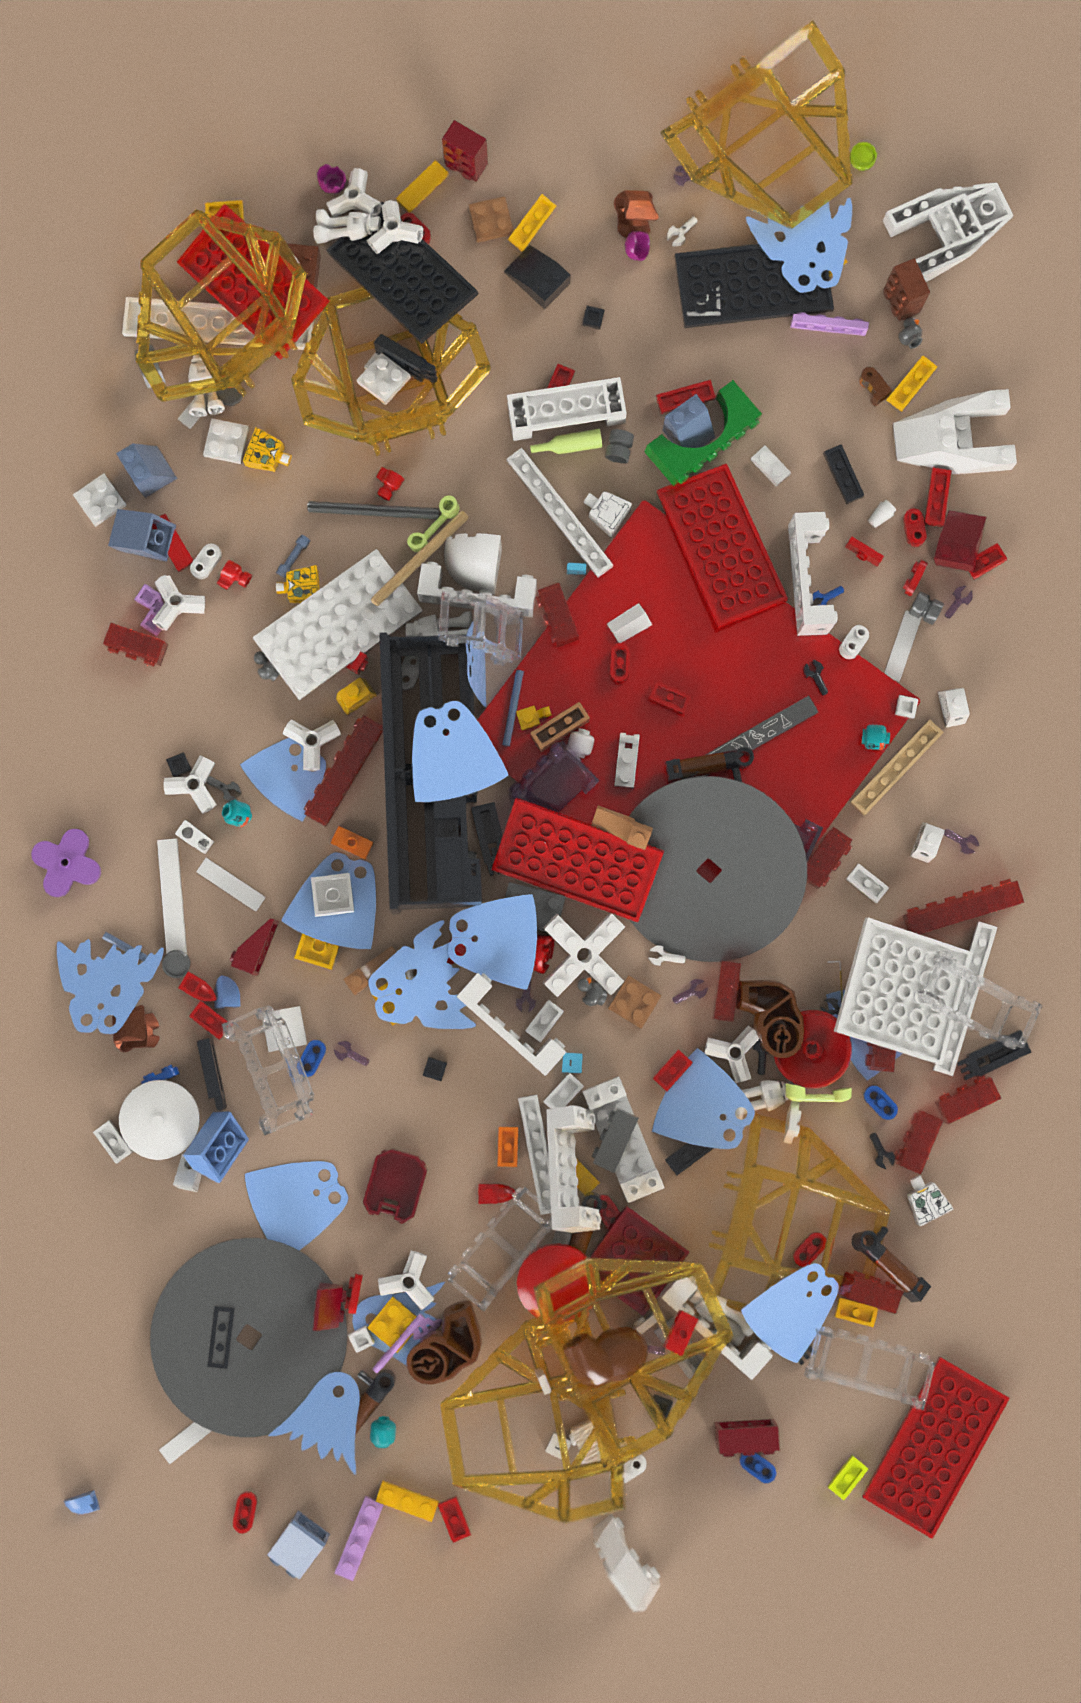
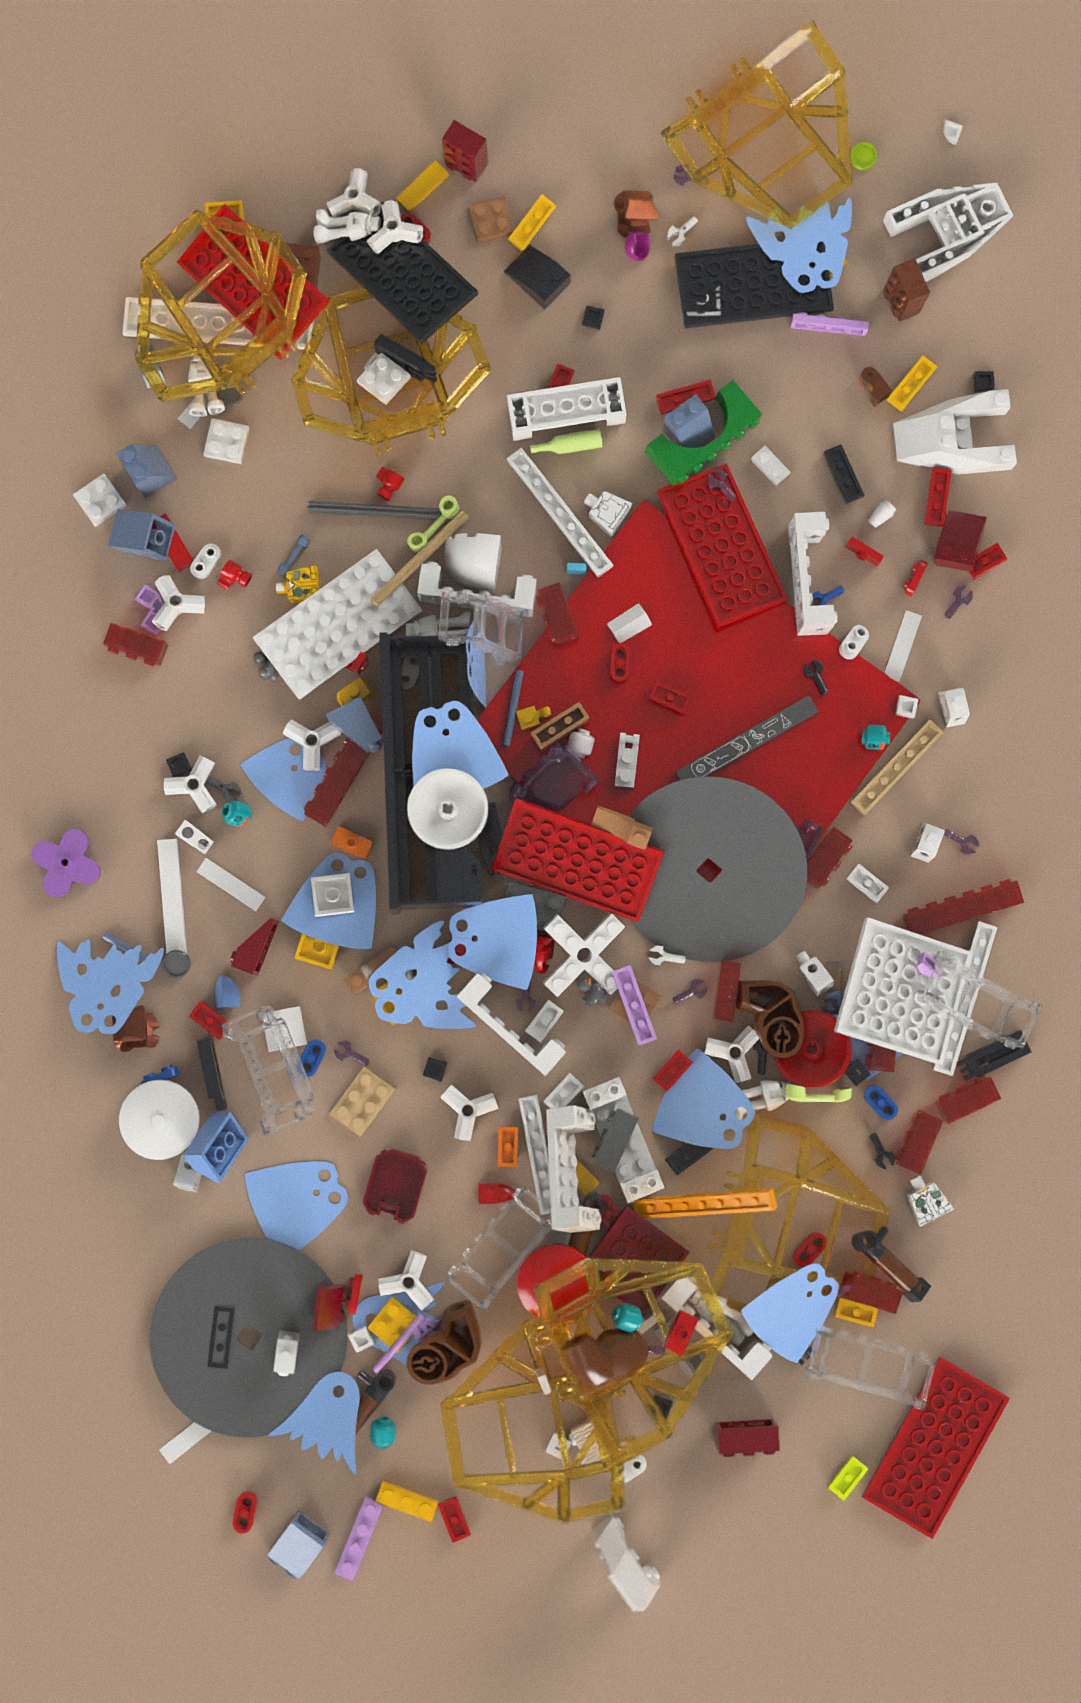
(83, 1503): medium blue brick -> none
(113, 1141): white plate -> none
(197, 988): red plate -> none
(265, 452): yellow torso -> none
(286, 1353): none -> white torso
(331, 179): magenta hair -> none
(357, 725): none -> sand blue slope
(362, 1101): none -> tan plate
(447, 808): none -> white dish
(466, 1123): none -> white piece
(572, 1063): medium azure tile -> none
(620, 444): dark grey wheel -> none
(627, 1317): none -> teal head
(634, 1005): none -> lavender plate
(705, 1203): none -> light orange tile
(709, 764): piece -> none
(721, 483): none -> bar
(756, 1466): blue plate -> none
(791, 1127): white plate -> none
(818, 981): none -> white torso
(857, 1072): none -> black tile
(911, 333): dark grey animal -> none
(914, 526): red plate -> none
(925, 964): none -> lavender plate
(926, 608): dark grey wheel -> none
(952, 131): none -> white tile
(983, 381): none -> black tile

